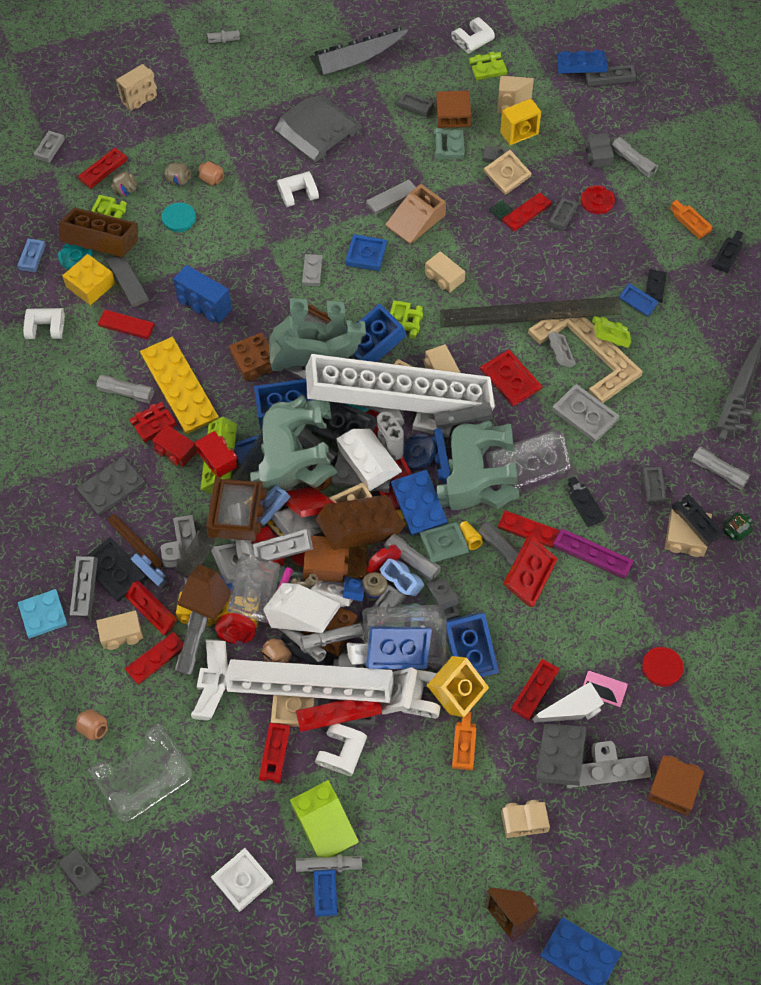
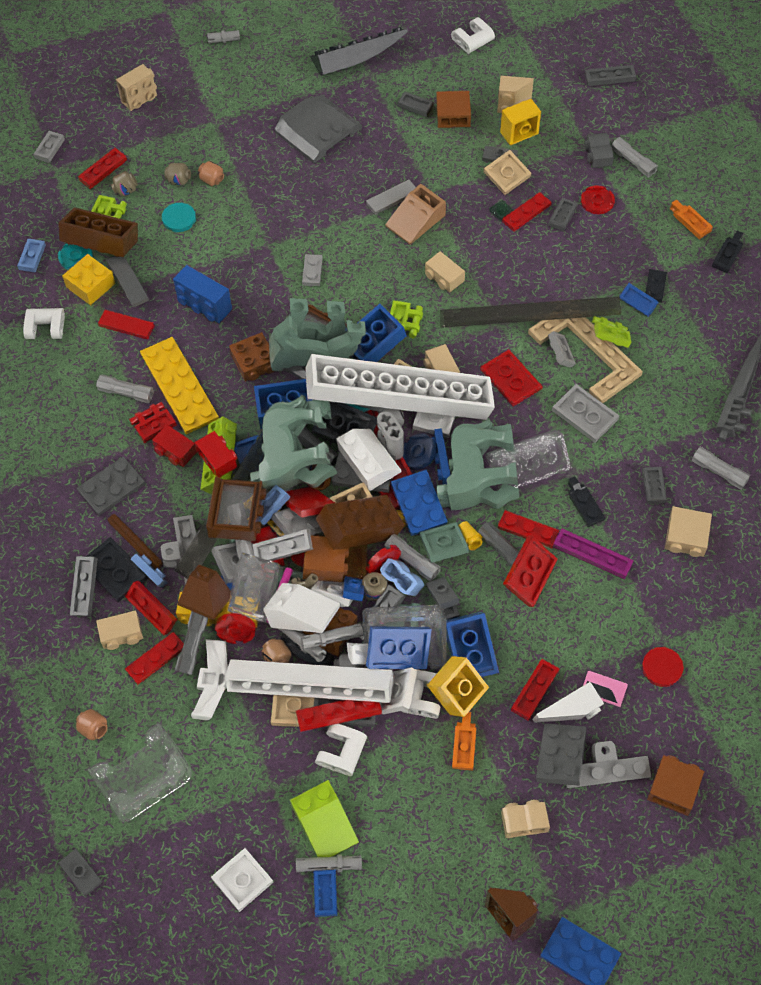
(42, 613): medium azure plate -> none
(274, 752): red plate -> none
(295, 183): white connector -> none
(366, 252): blue plate -> none
(455, 144): sand green plate -> none
(476, 413): dark grey axle -> none
(490, 69): lime plate -> none
(581, 61): blue plate -> none
(697, 520): black plate -> none
(738, 526): dark green head -> none

